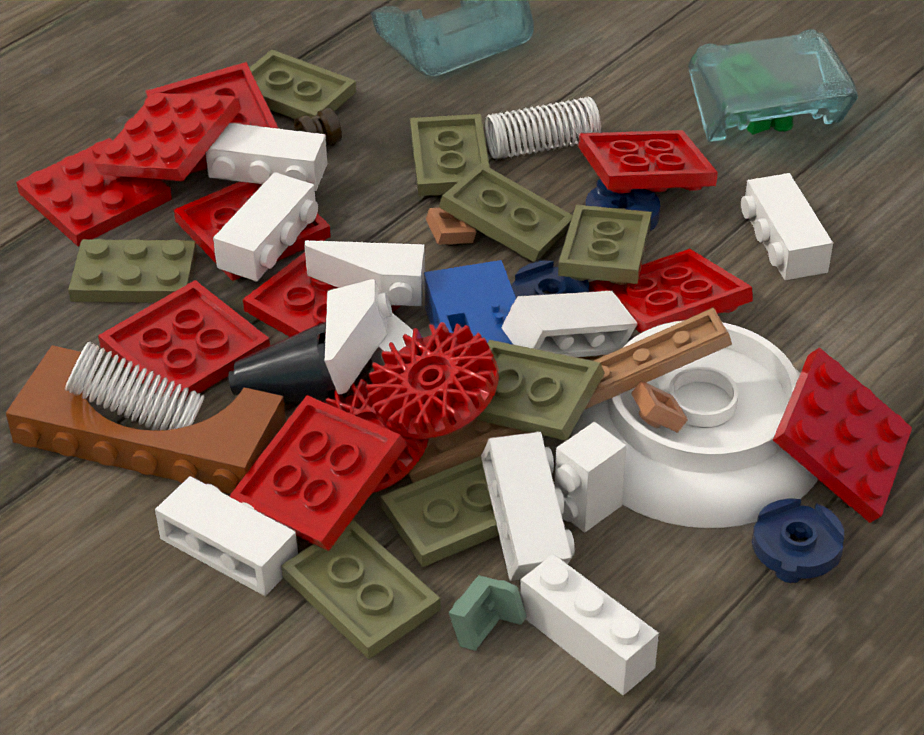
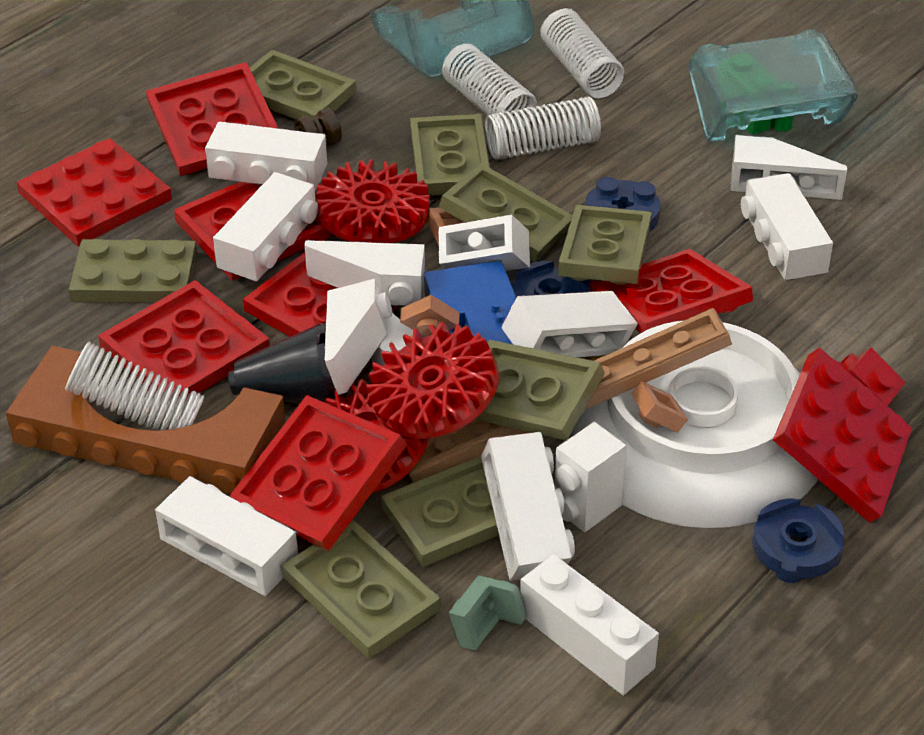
(168, 136): red plate -> none
(372, 203): none -> red wheel
(427, 312): none -> nougat plate
(485, 83): none -> white piece
(485, 242): none -> white brick
(579, 48): none -> white piece
(647, 160): red plate -> none
(768, 157): none -> white slope
(874, 374): none -> red bracket

